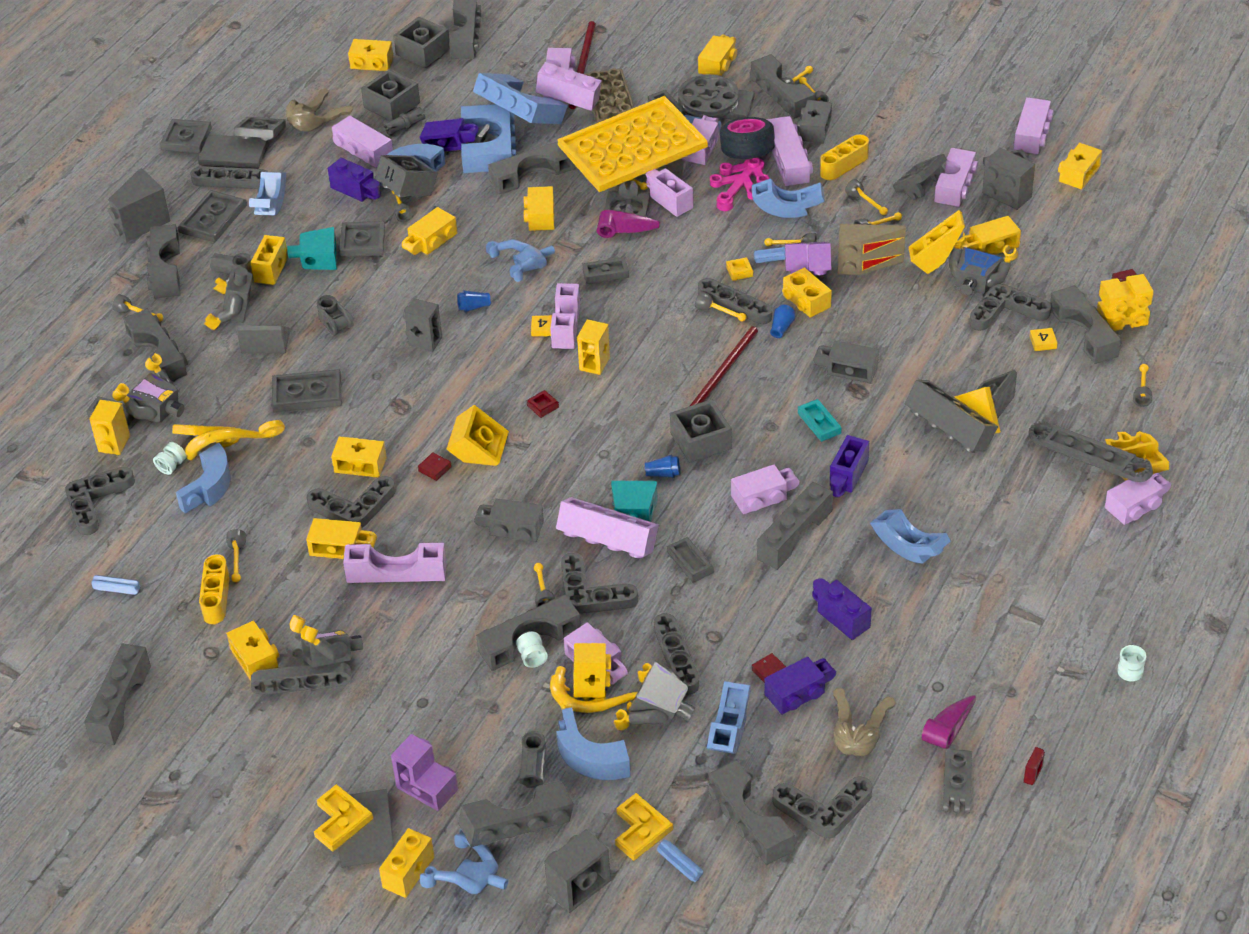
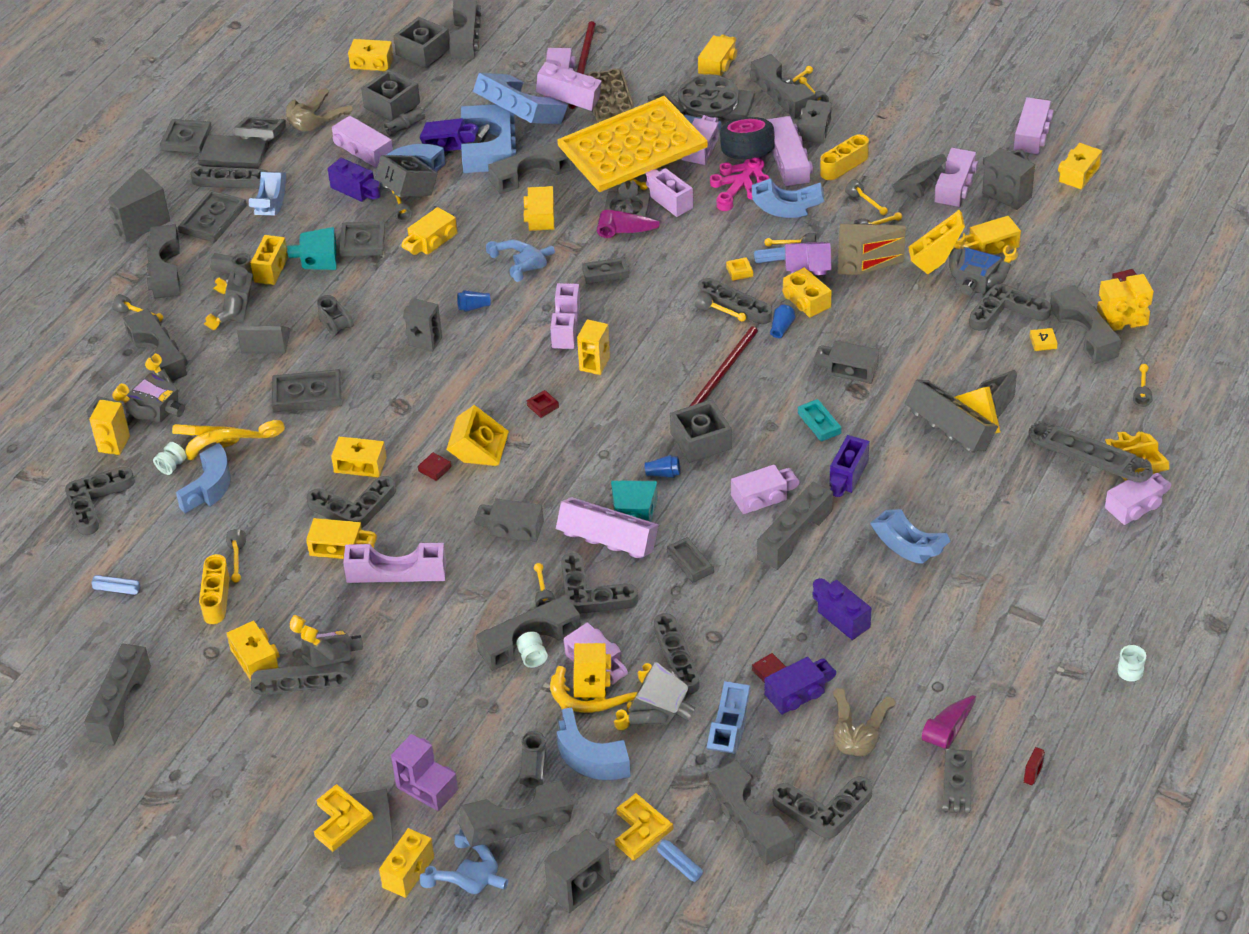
(541, 325): yellow tile -> none

